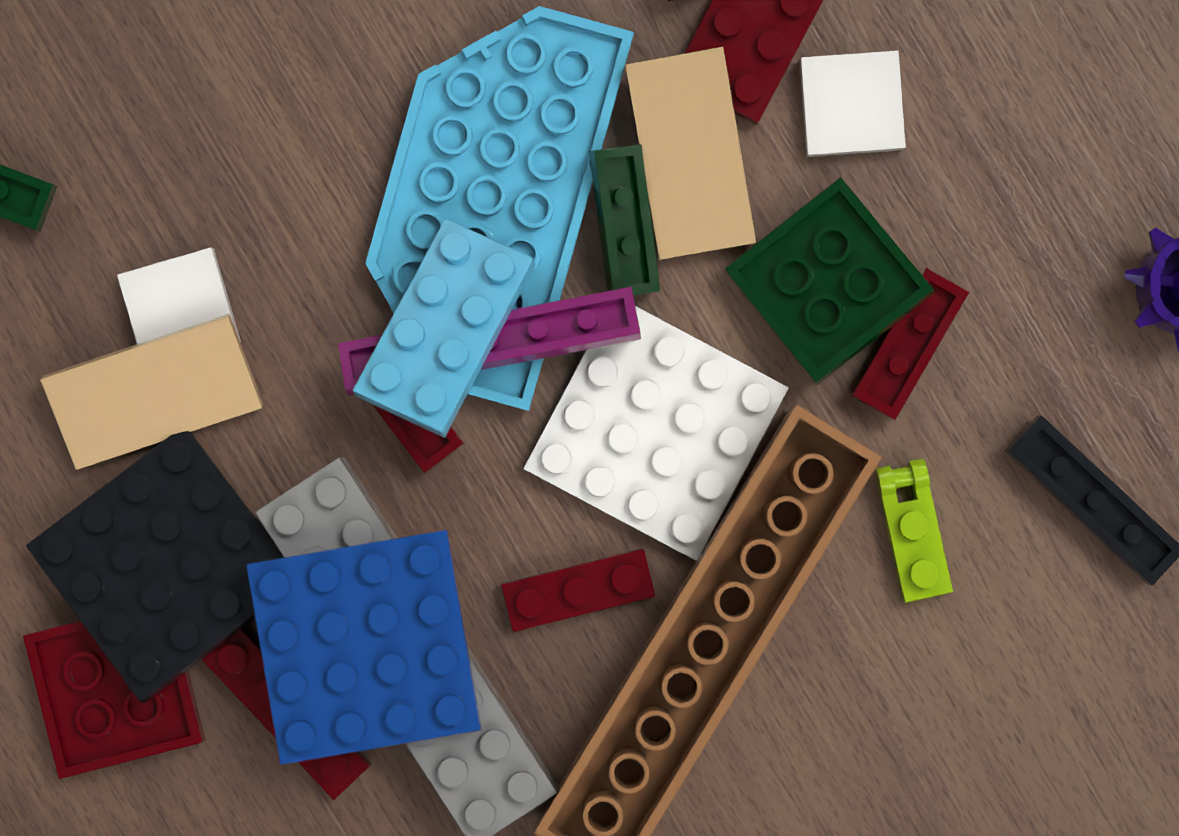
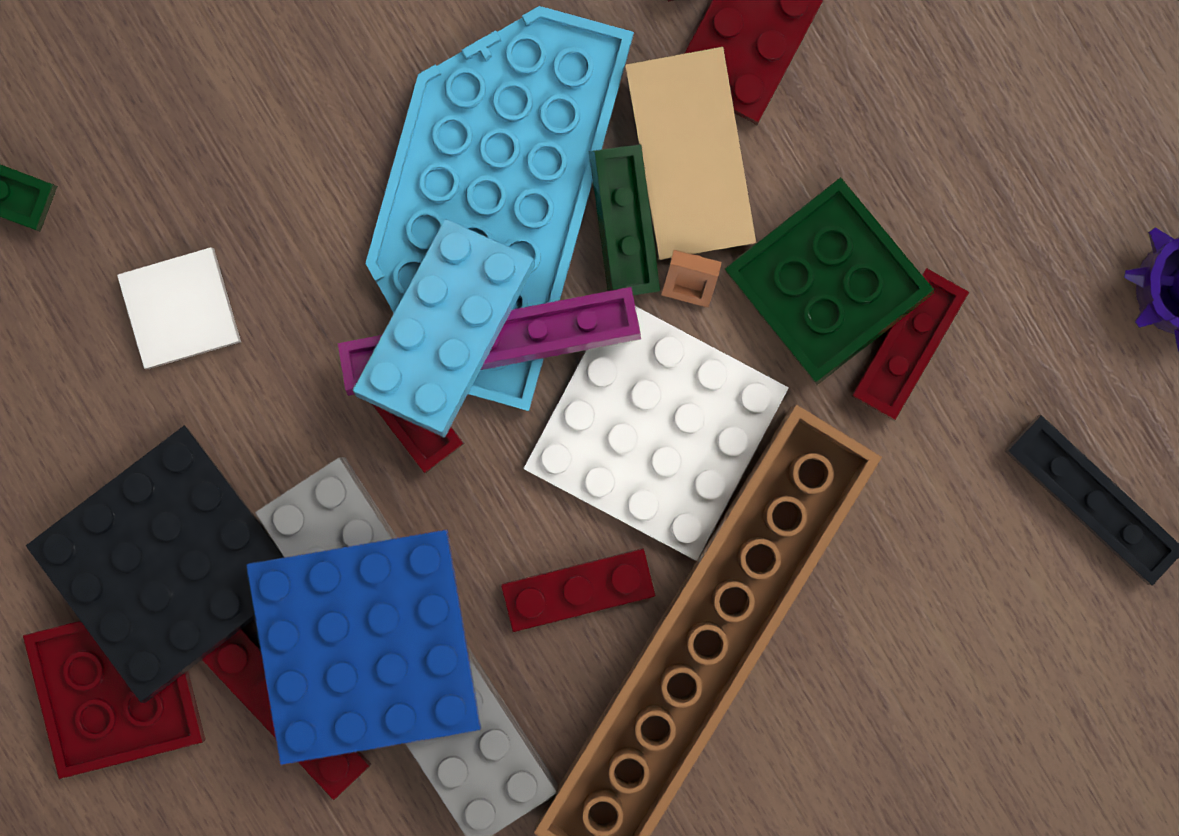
(152, 391): tan tile -> none
(691, 278): none -> nougat plate
(852, 103): white tile -> none
(913, 532): lime plate -> none

